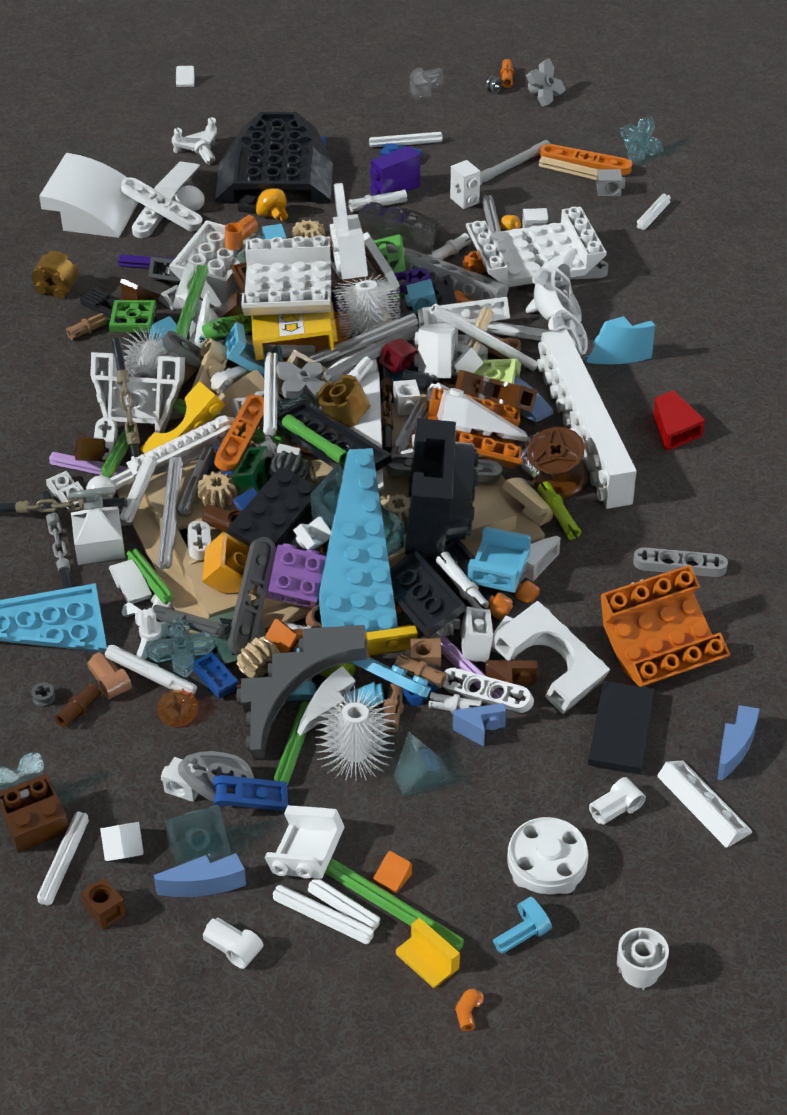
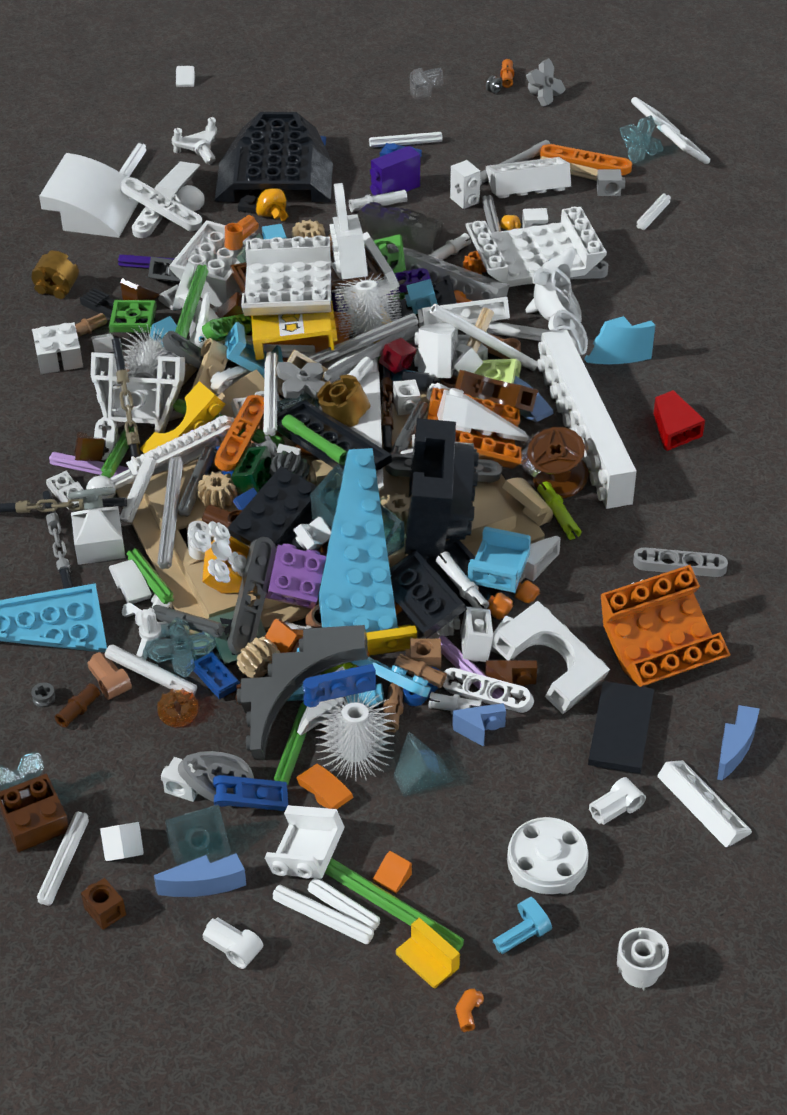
(57, 339): none -> white piece
(103, 343): none -> white slope
(133, 160): none -> white axle
(221, 550): none -> white plant
(325, 786): none -> orange slope
(339, 684): none -> blue plate
(529, 176): none -> white slope
(671, 131): none -> white bar

